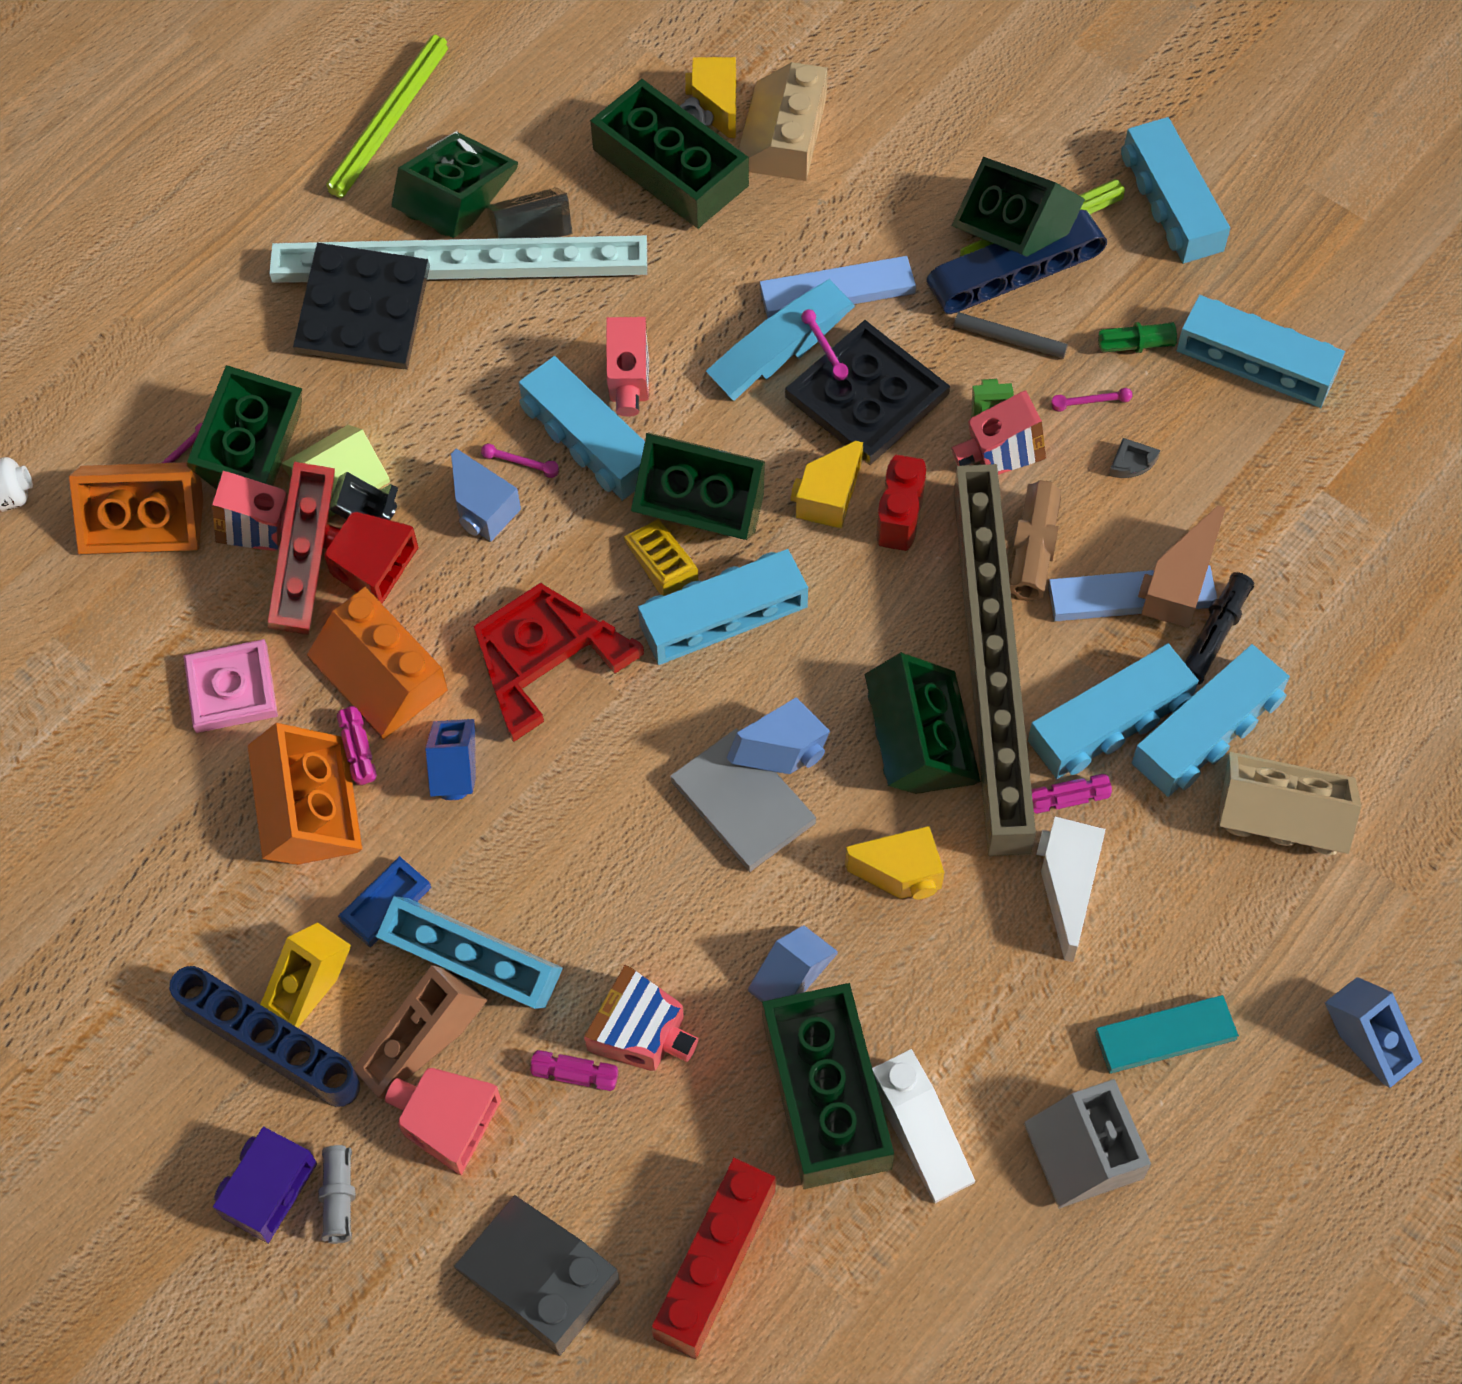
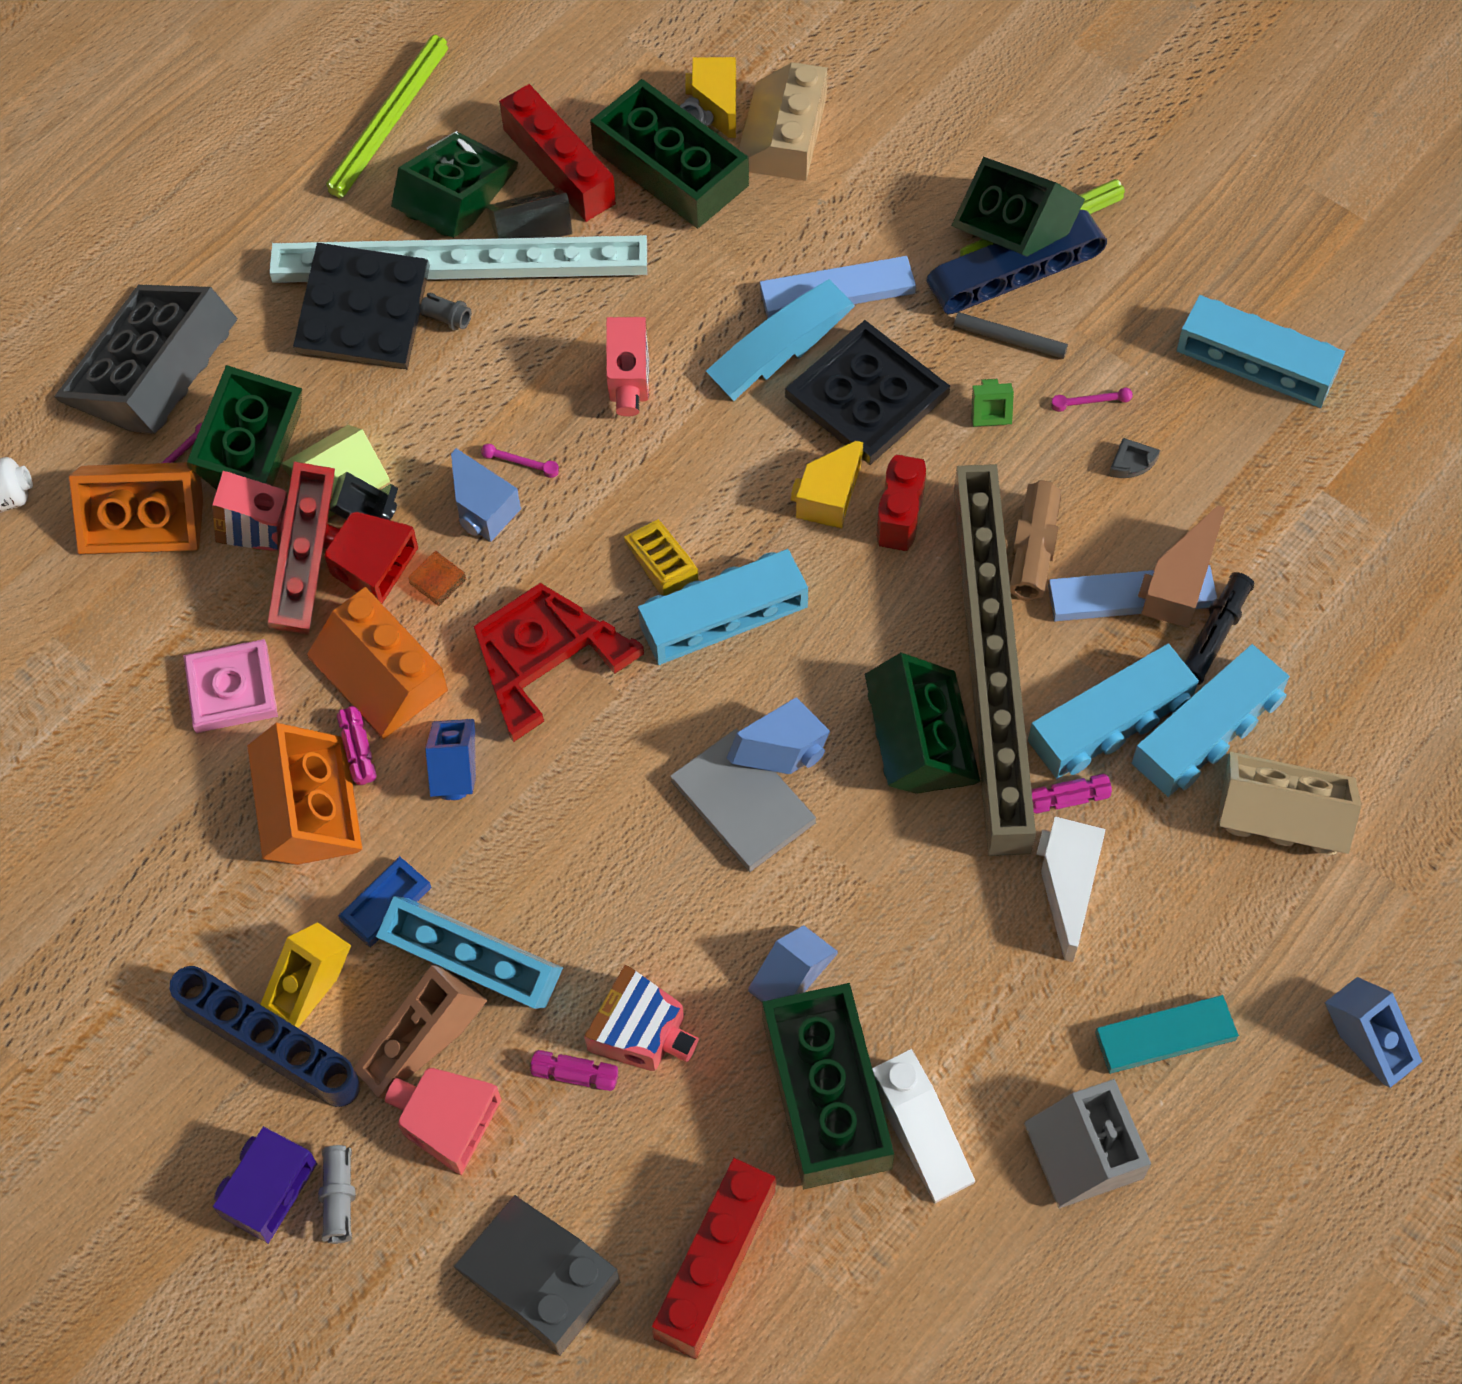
(148, 356): none -> dark grey slope
(437, 578): none -> clear orange tile
(454, 314): none -> dark grey pin
(558, 152): none -> red brick
(583, 425): medium azure brick -> none
(699, 486): dark green slope -> none
(840, 370): dark pink hinge -> none
(899, 863): yellow slope -> none
(1004, 436): coral torso -> none
(1138, 337): green axle -> none
(1175, 190): medium azure brick -> none

